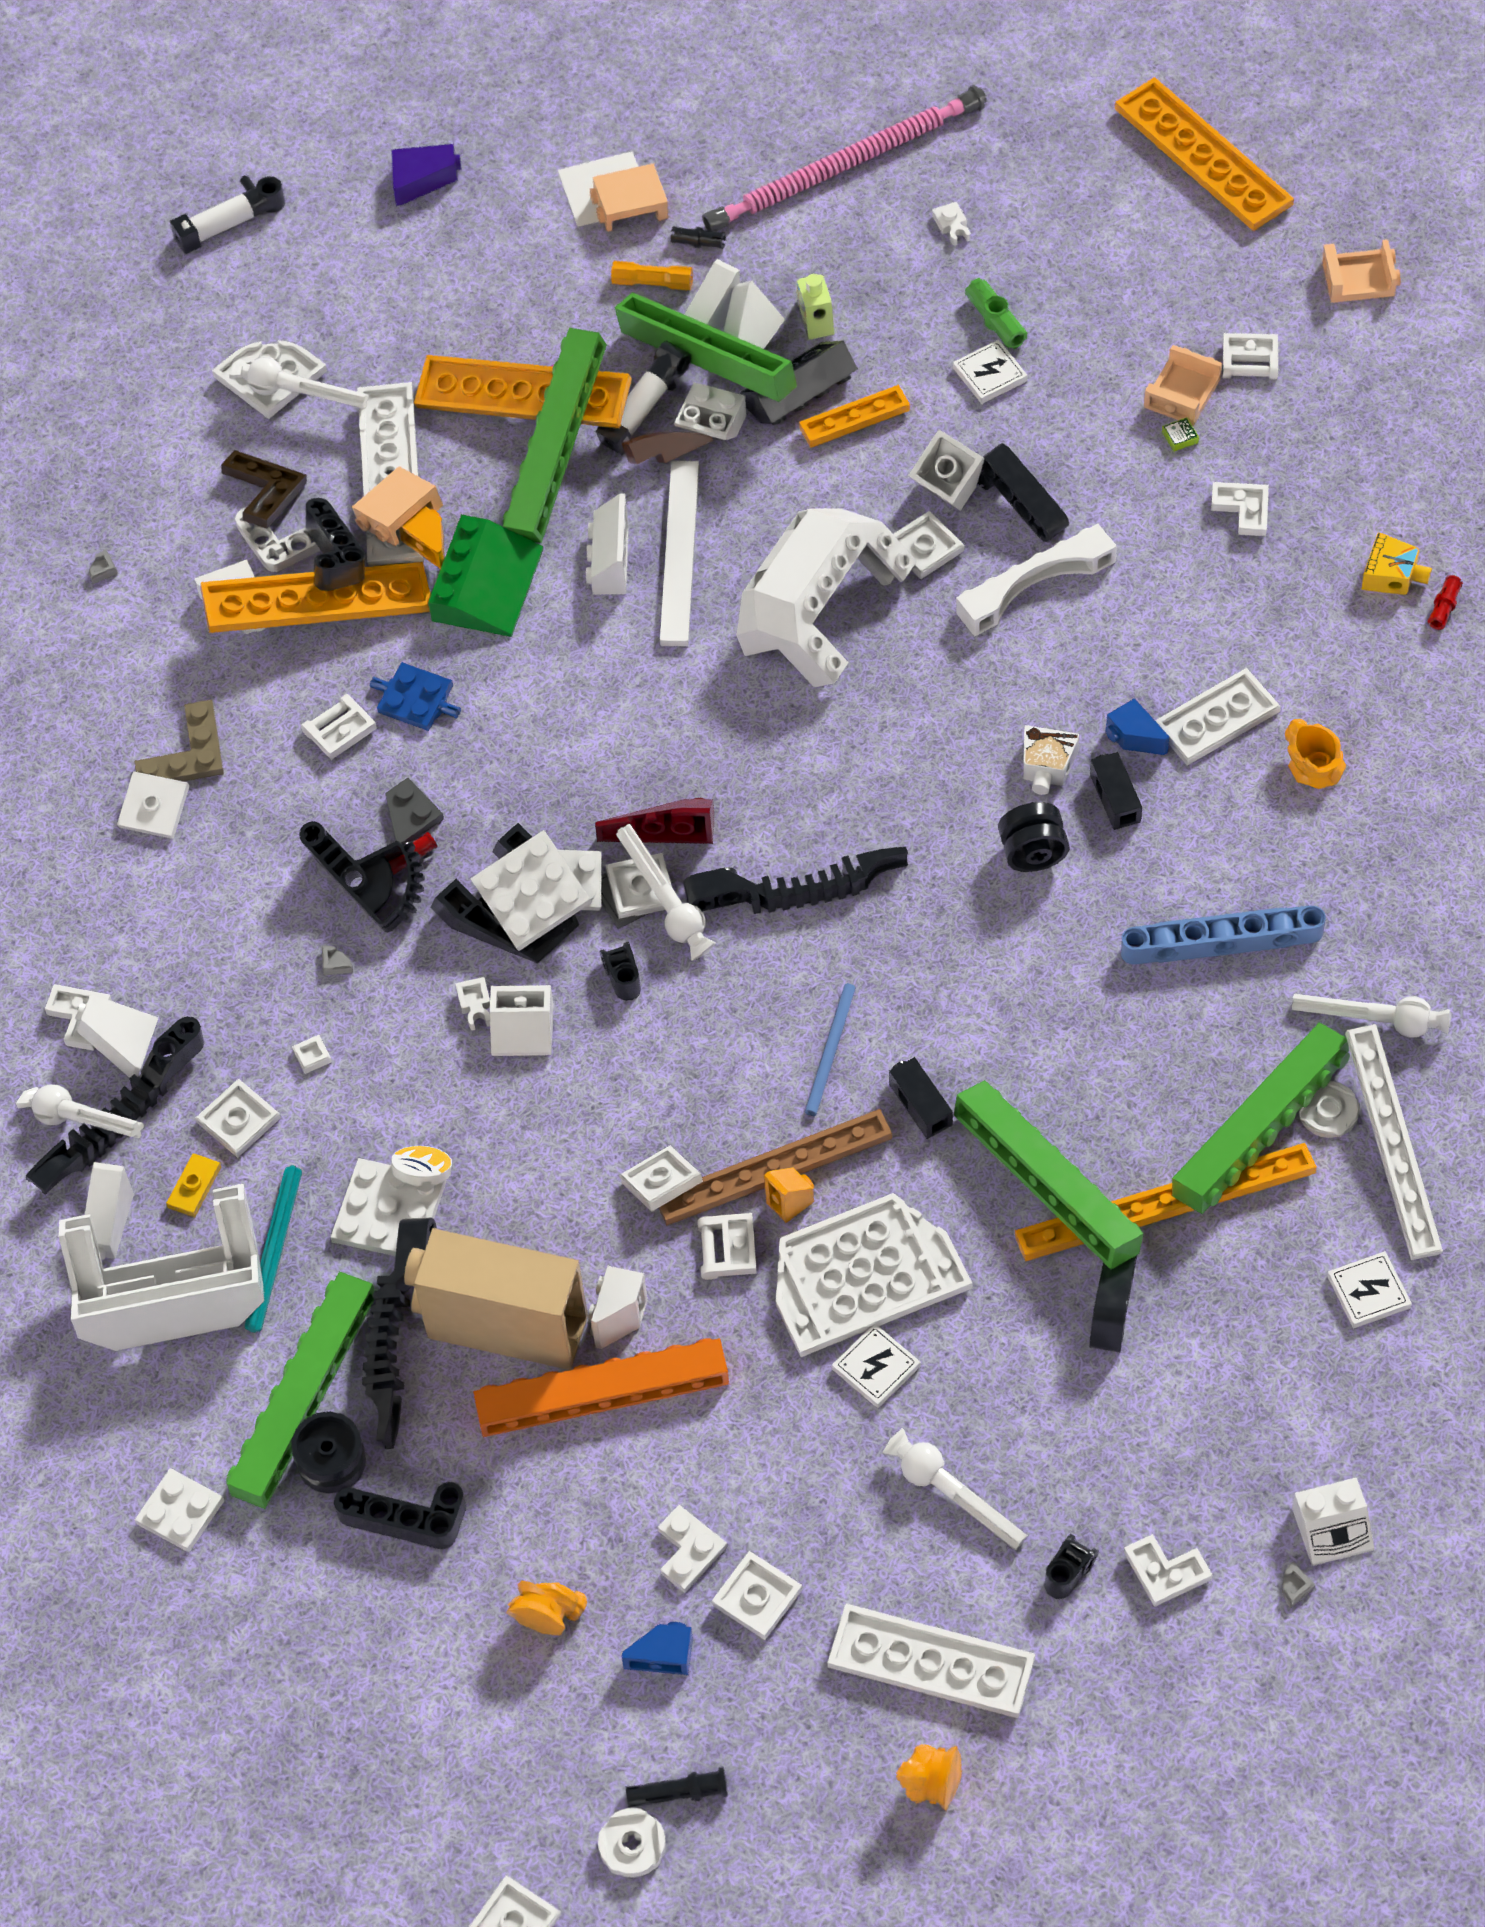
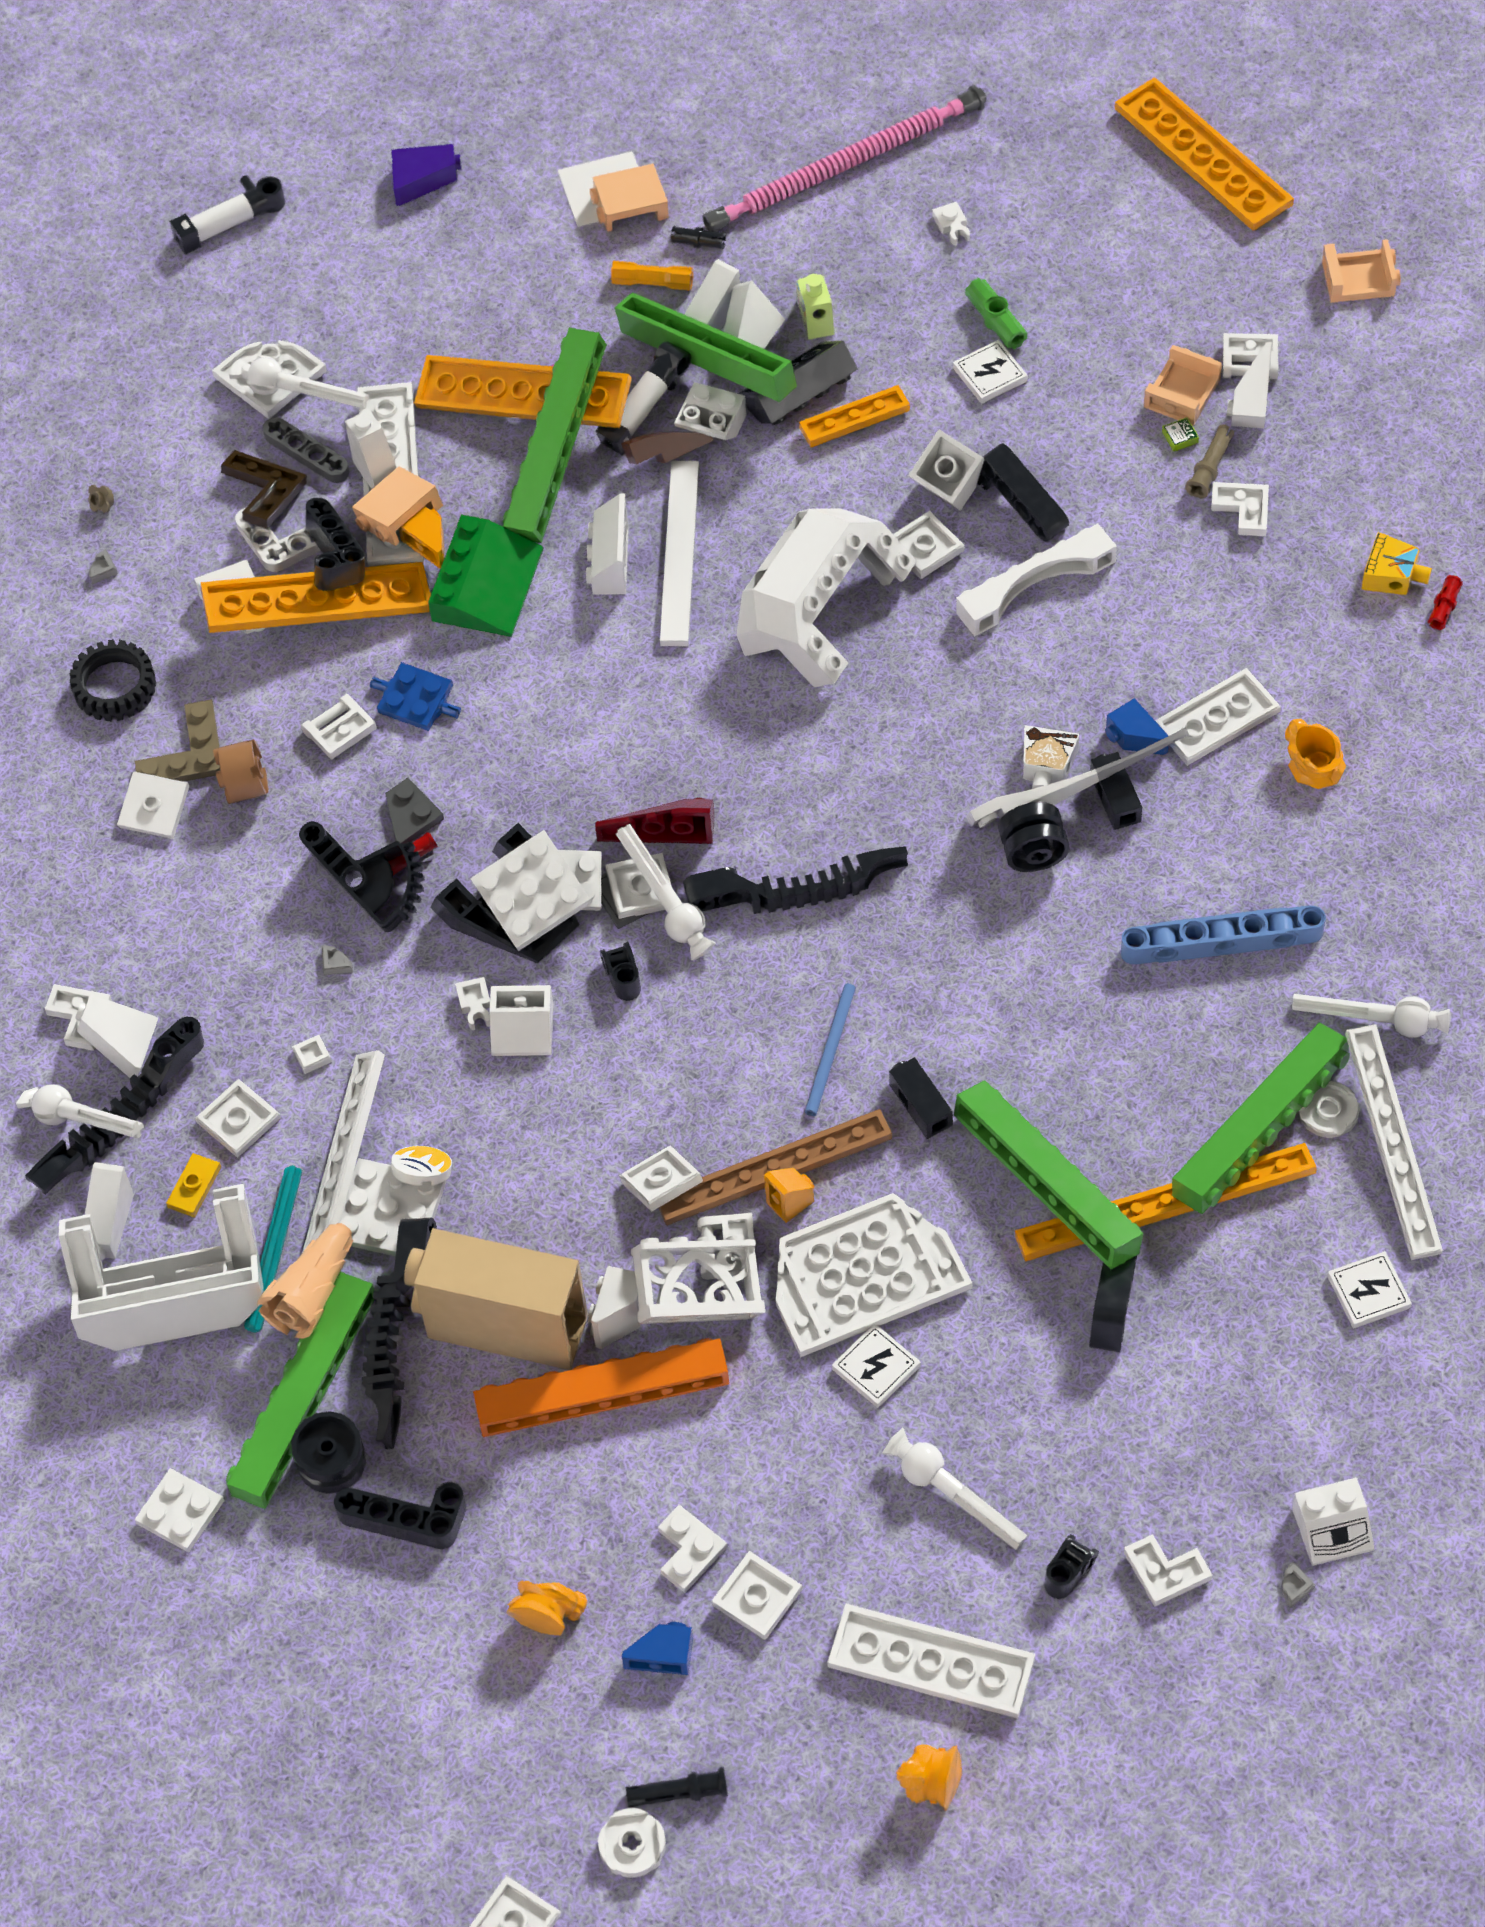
(100, 498): none -> dark tan plate
(113, 706): none -> black tyre
(241, 771): none -> medium nougat brick
(303, 1289): none -> light nougat cone
(304, 451): none -> dark grey beam
(346, 1143): none -> white tile
(369, 448): none -> white slope
(668, 1308): none -> white fence
(1063, 789): none -> white plate
(1206, 470): none -> dark tan pin
(1250, 395): none -> white slope

